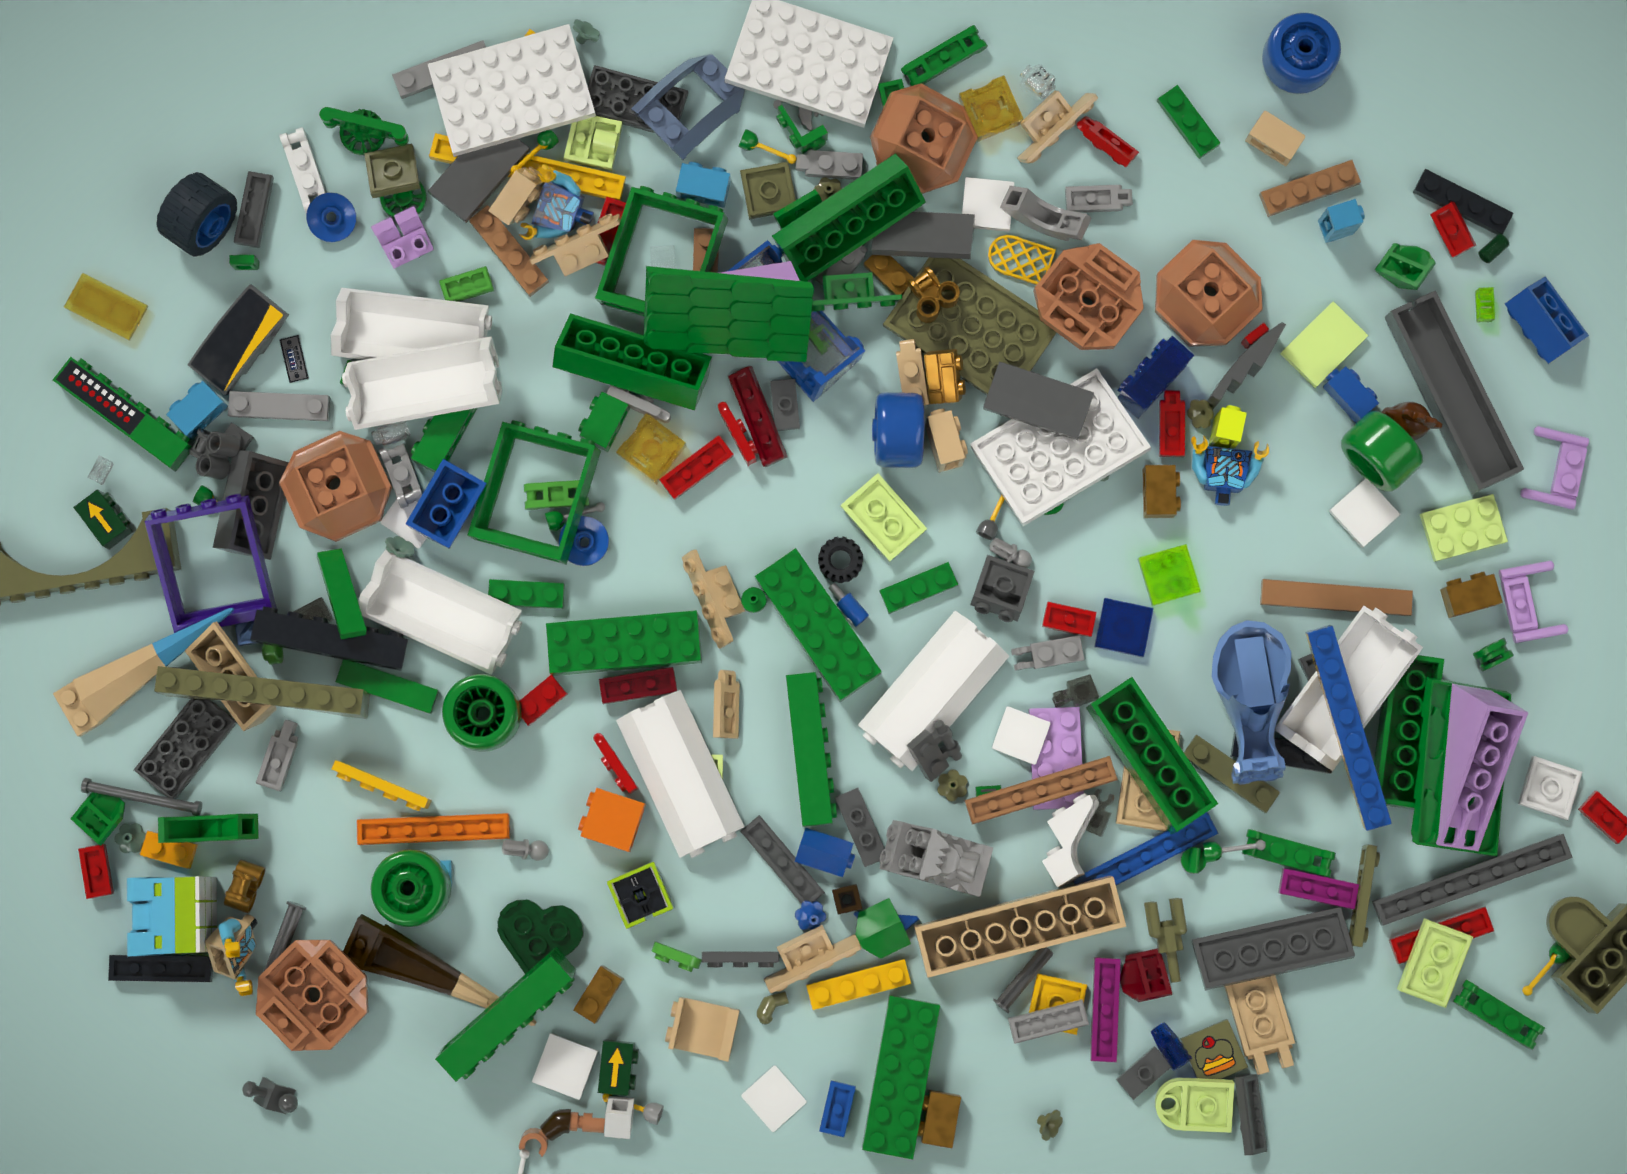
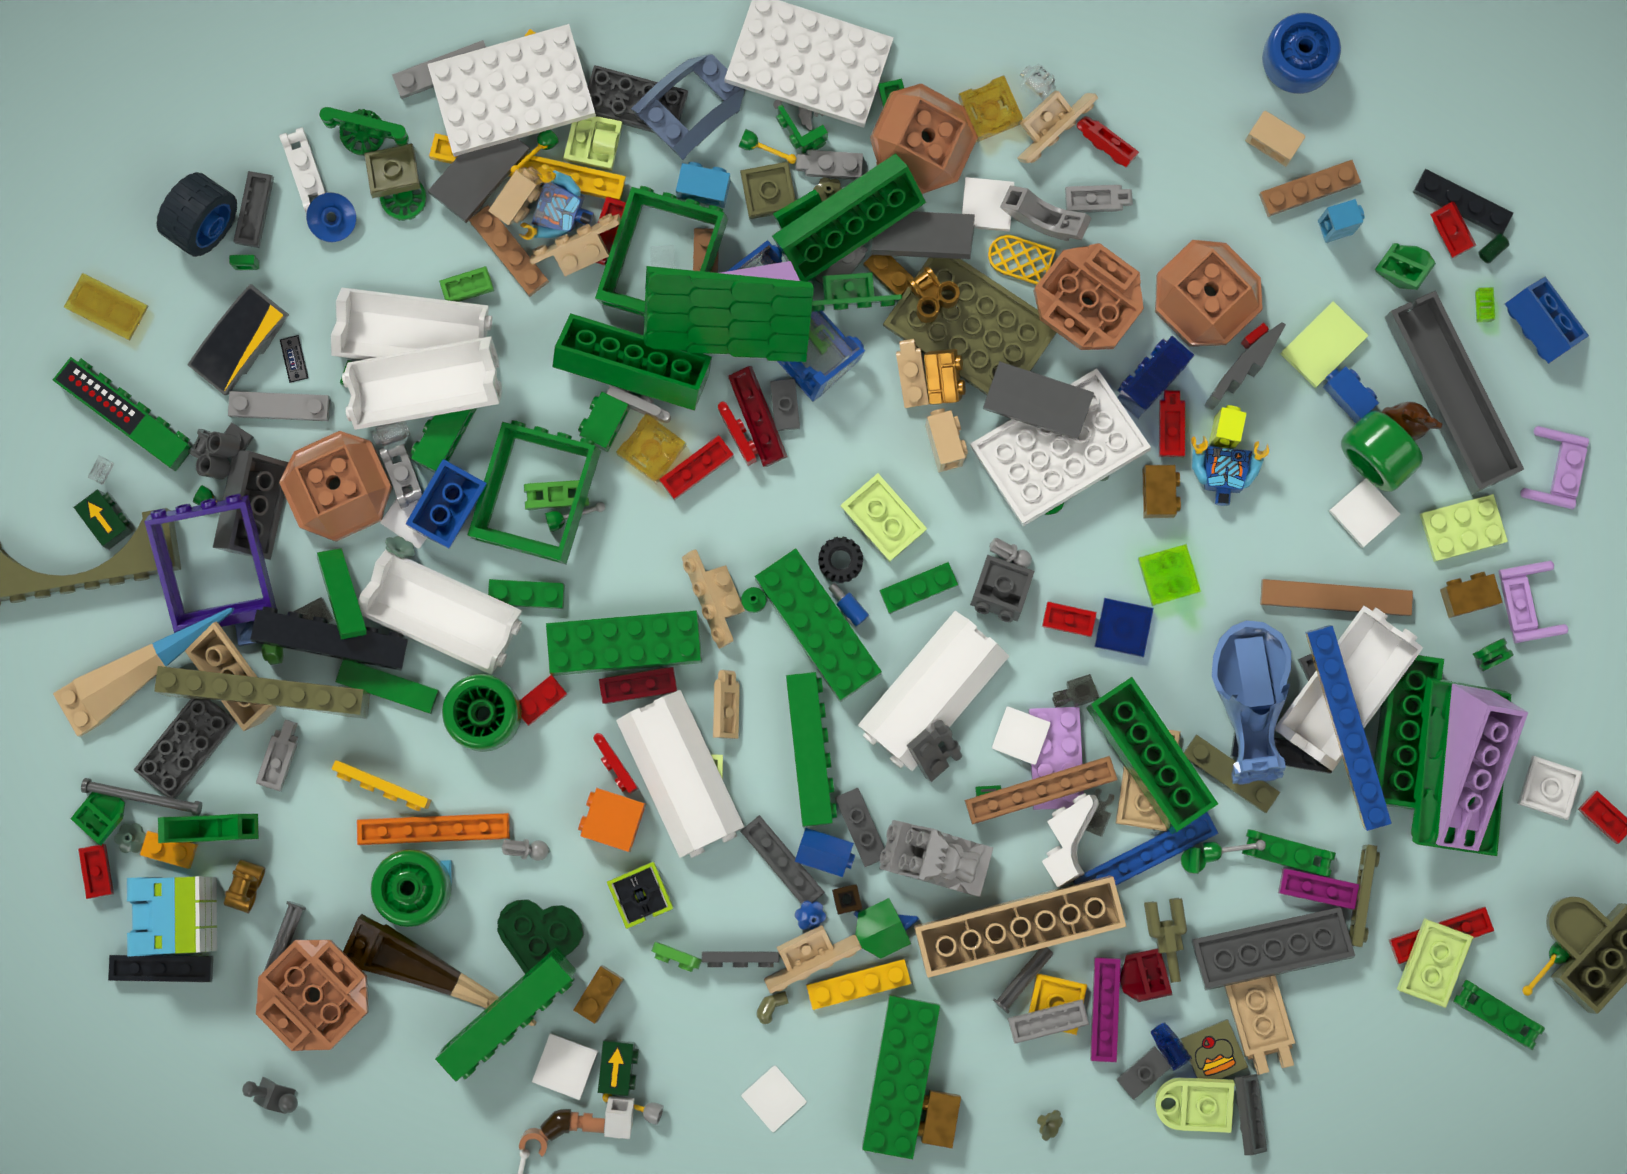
(196, 409): dark azure brick -> none
(231, 948): torso -> none
(405, 248): lavender hips -> none
(585, 31): sand green plant -> none
(598, 542): blue dish -> none
(702, 1028): tan panel -> none
(837, 1108): blue plate -> none
(898, 430): blue wheel -> none
(944, 56): green plate -> none
(945, 788): olive plant -> none
(988, 528): dark grey hinge -> none
(1051, 653): light grey hinge -> none
(1188, 121): green plate -> none
(1200, 413): olive plant -> none
(1472, 879): dark grey plate -> none

